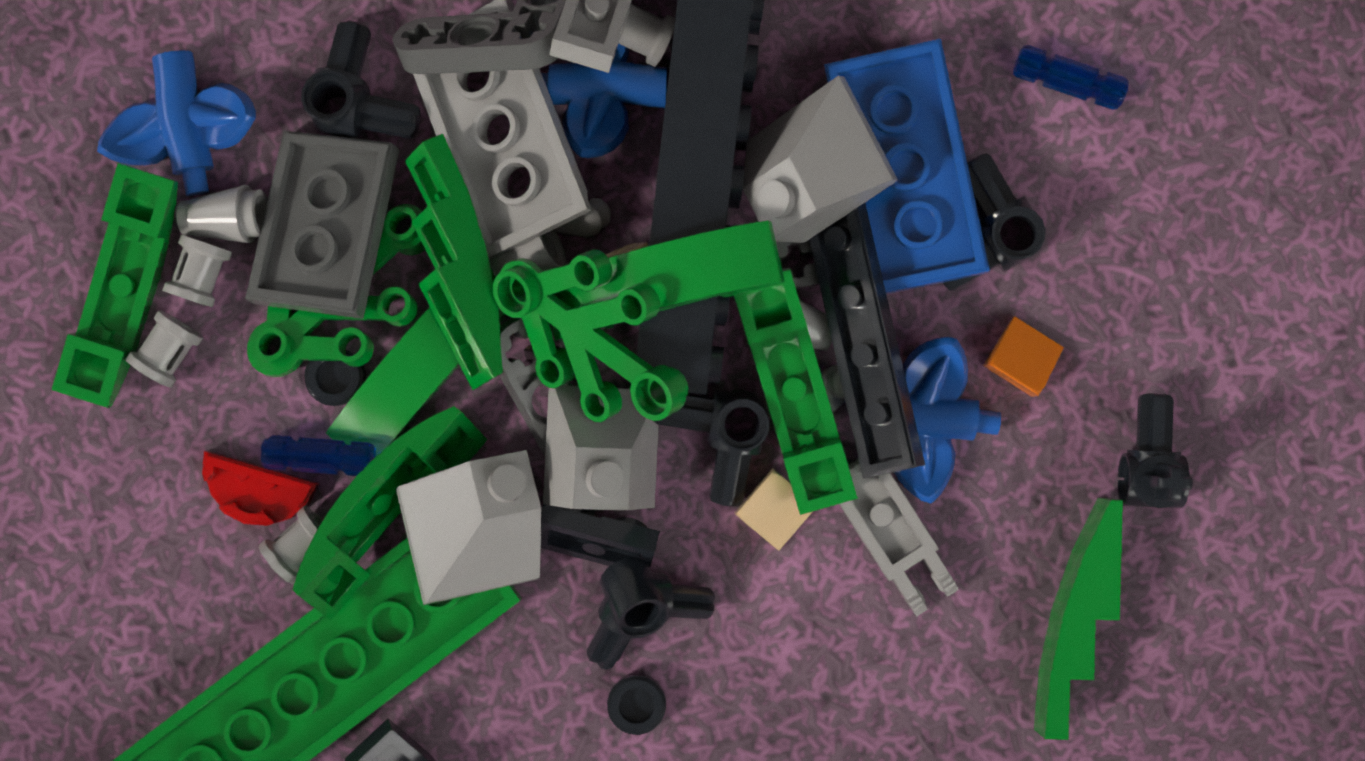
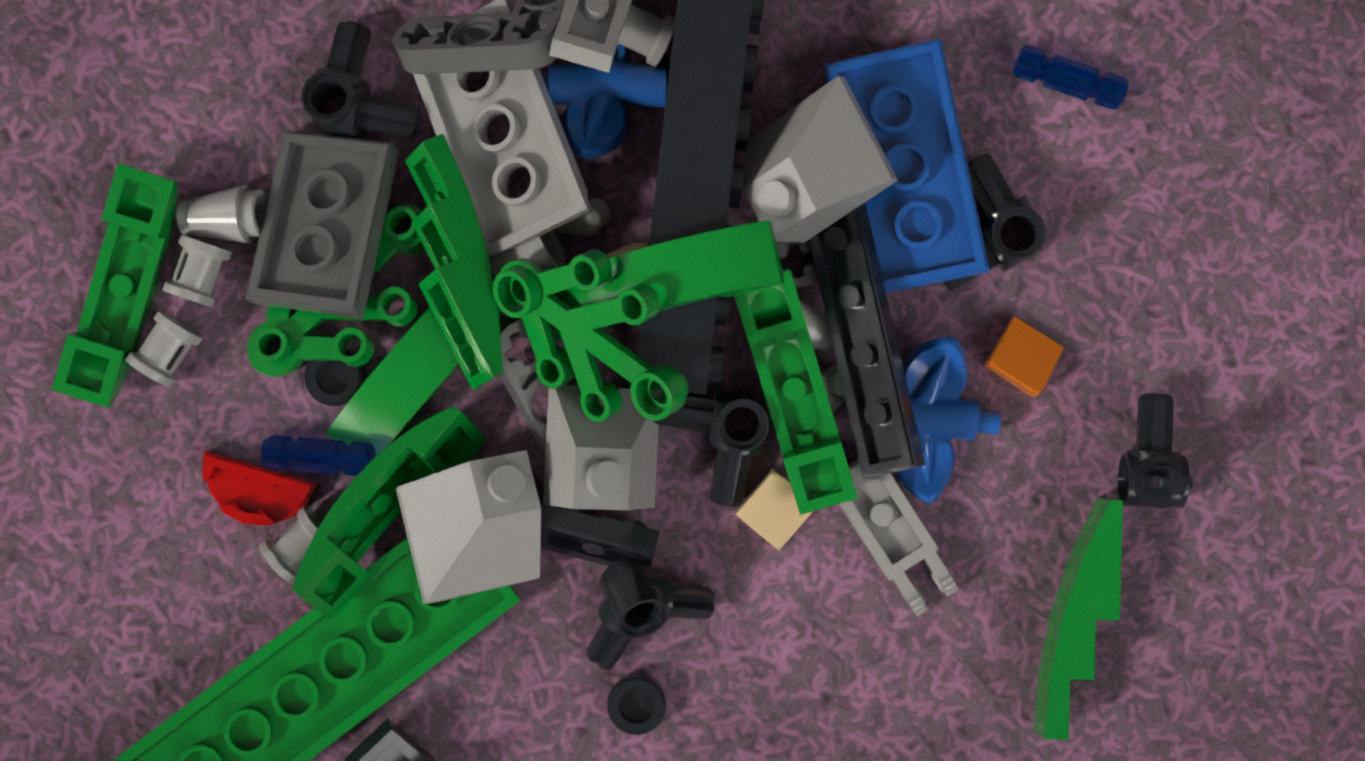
(179, 123): blue plant -> none

